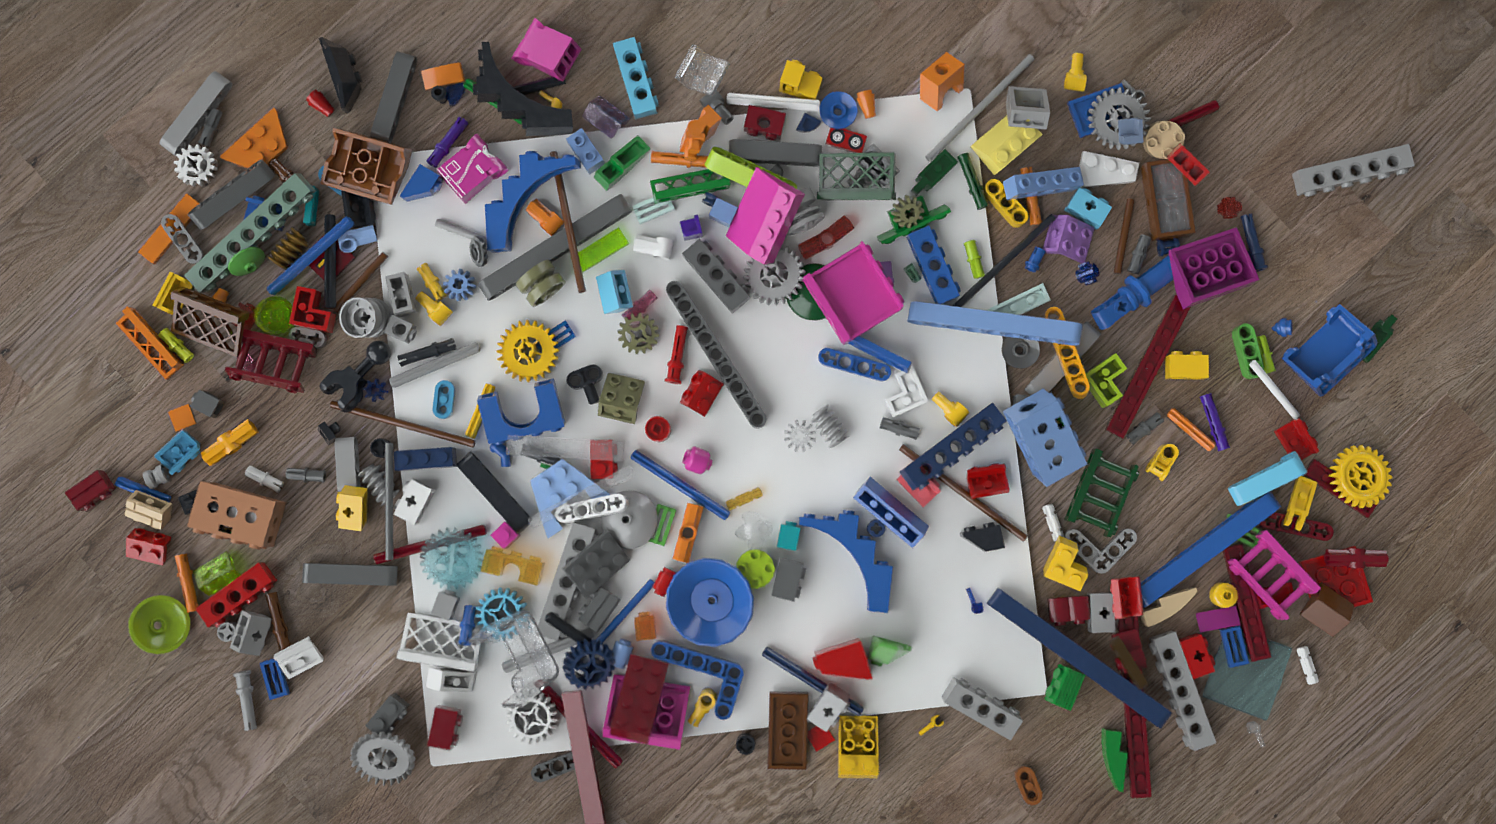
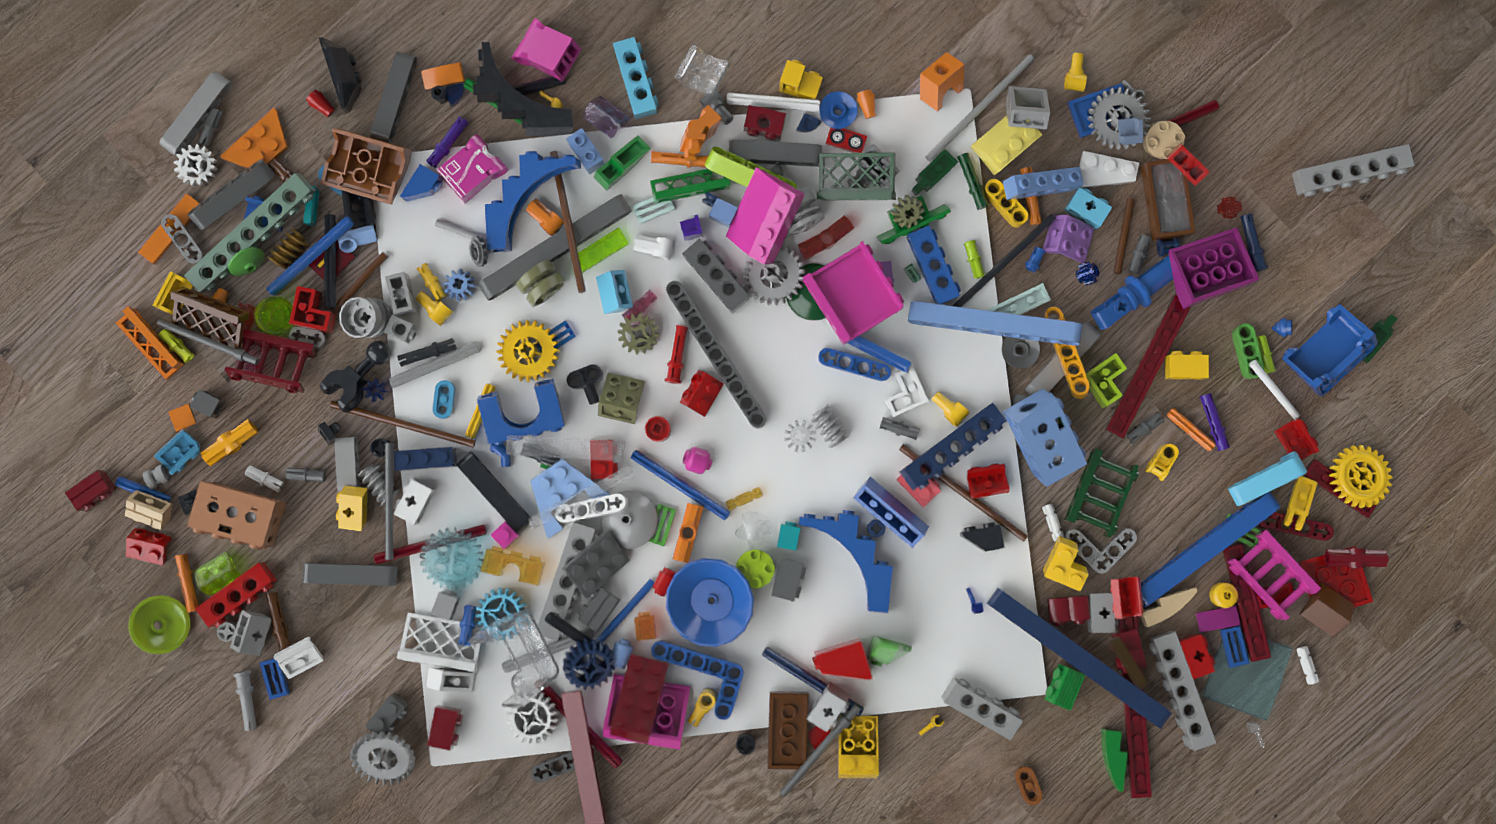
(239, 354): none -> dark grey bar
(843, 722): none -> dark grey bar

